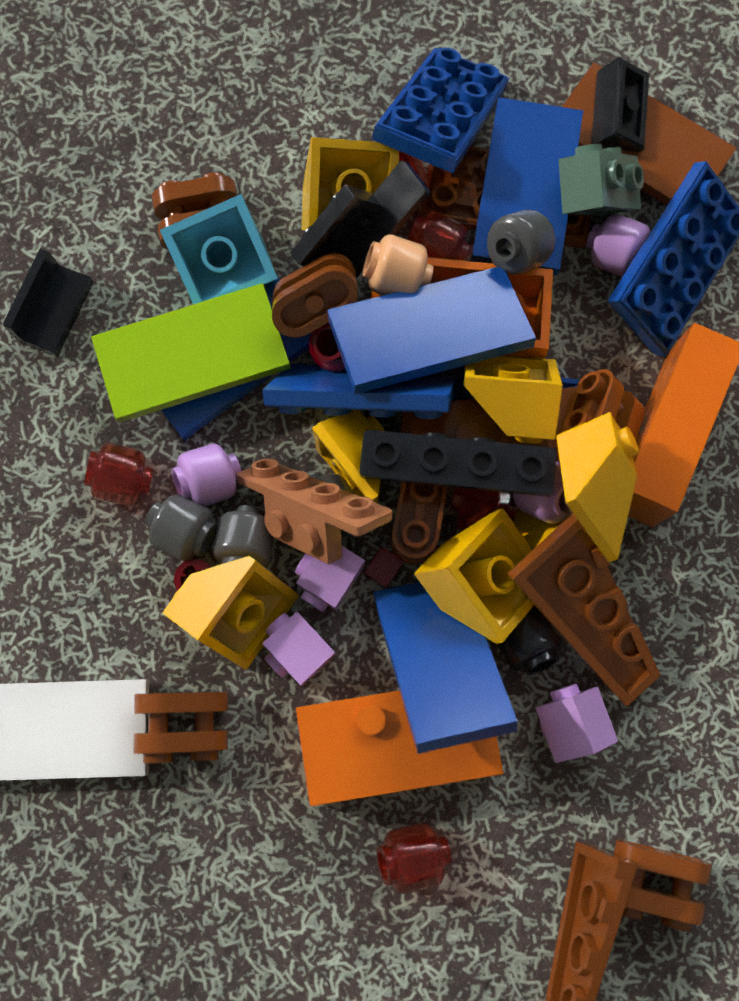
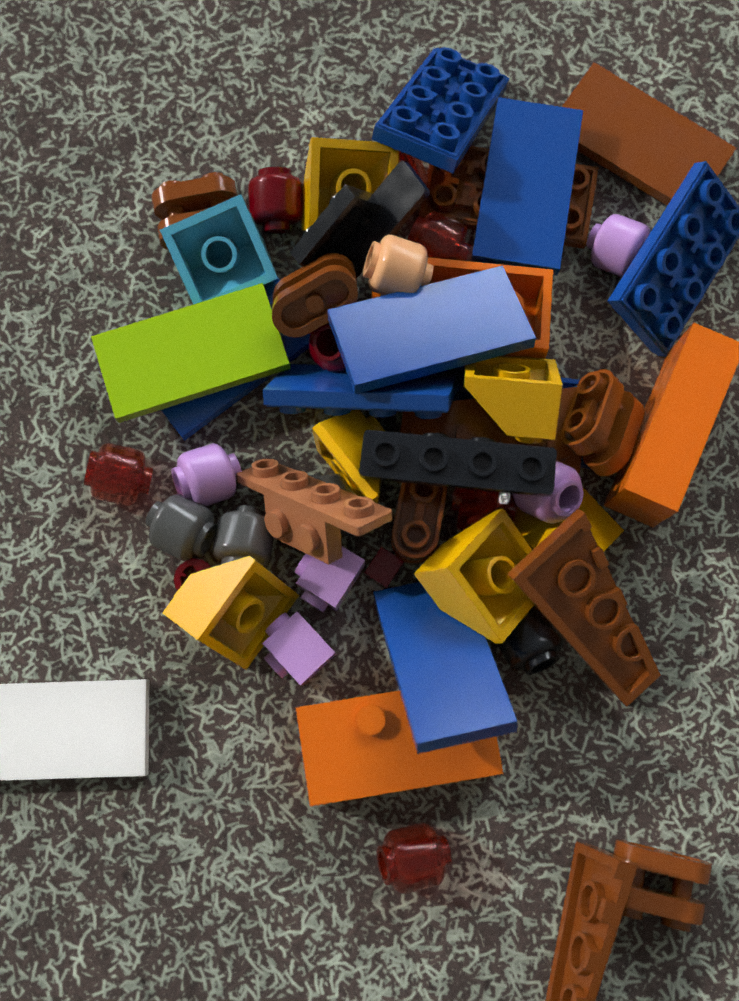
(47, 304): black panel -> none
(159, 744): dark orange brick -> none
(275, 199): none -> dark red head
(521, 241): dark grey head -> none
(576, 723): lavender brick -> none
(599, 479): yellow slope -> none
(600, 181): sand green brick -> none
(620, 106): black slope -> none

